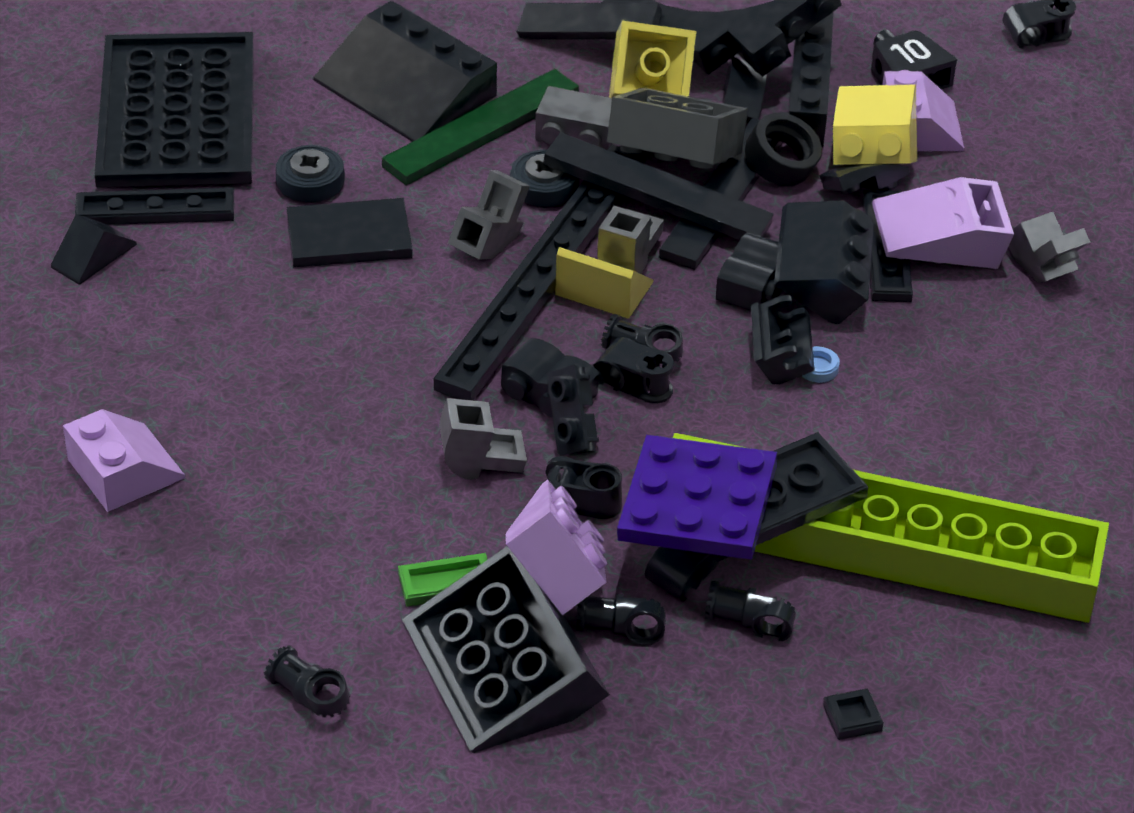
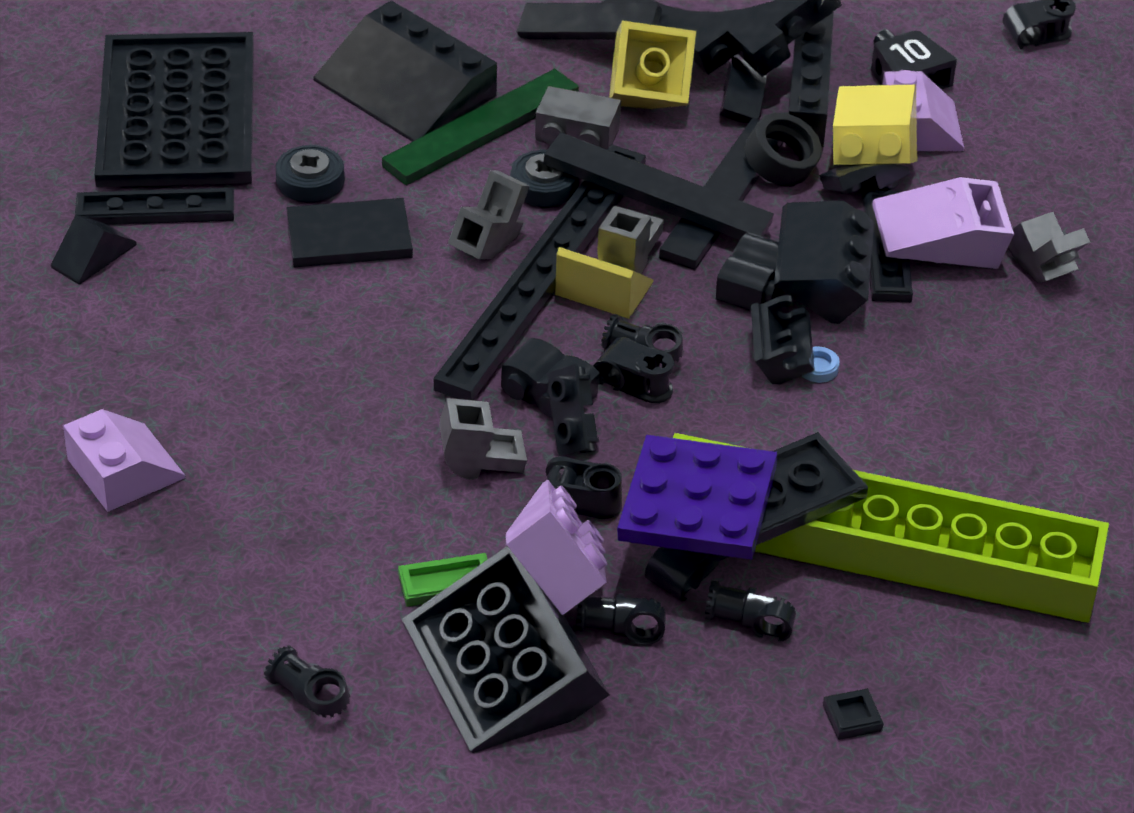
(676, 127): dark grey brick -> none

